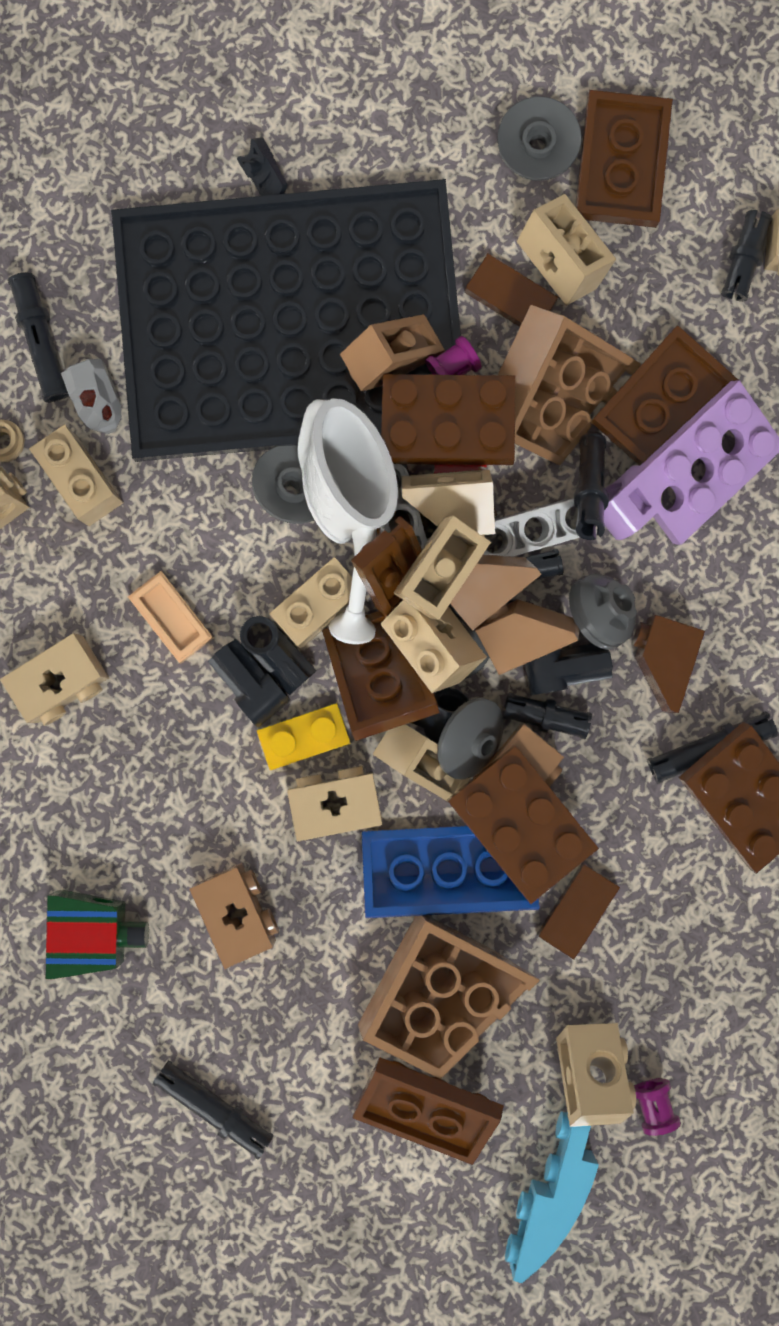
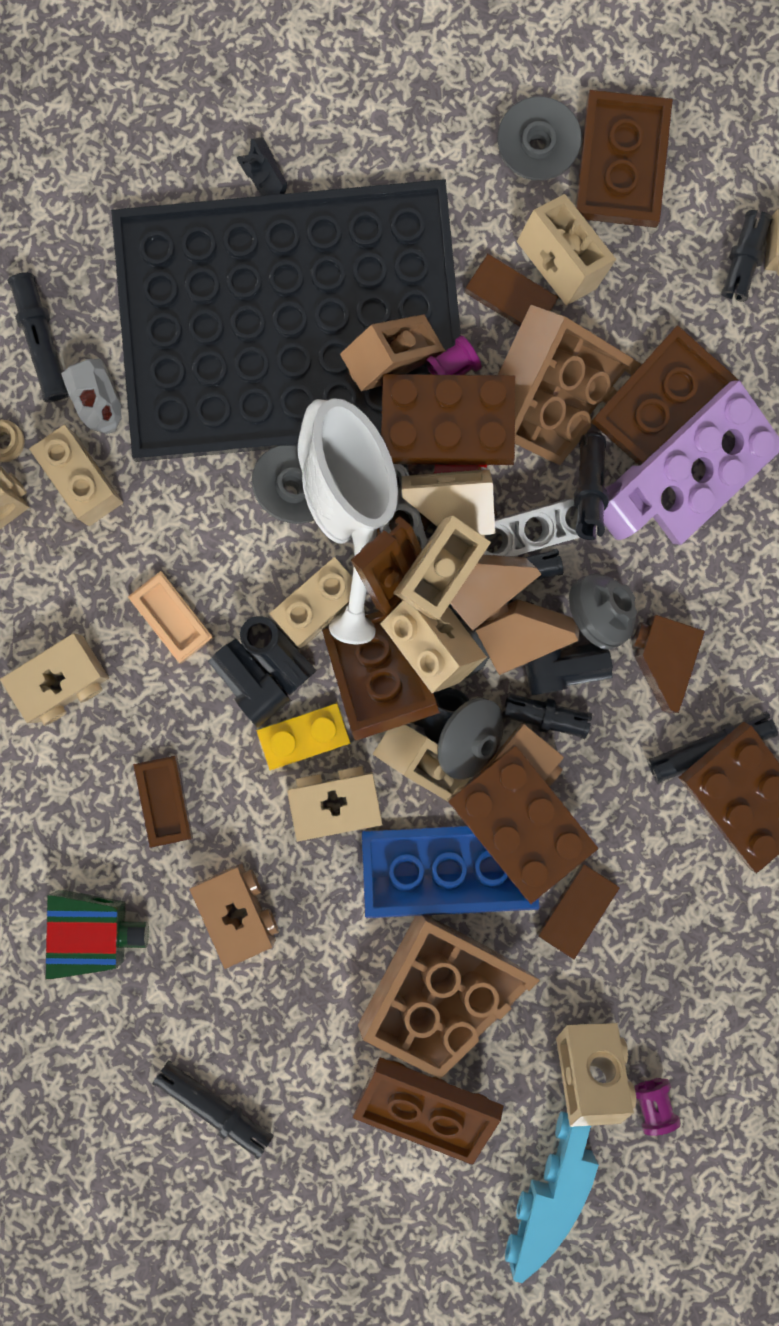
(163, 801): none -> reddish brown tile

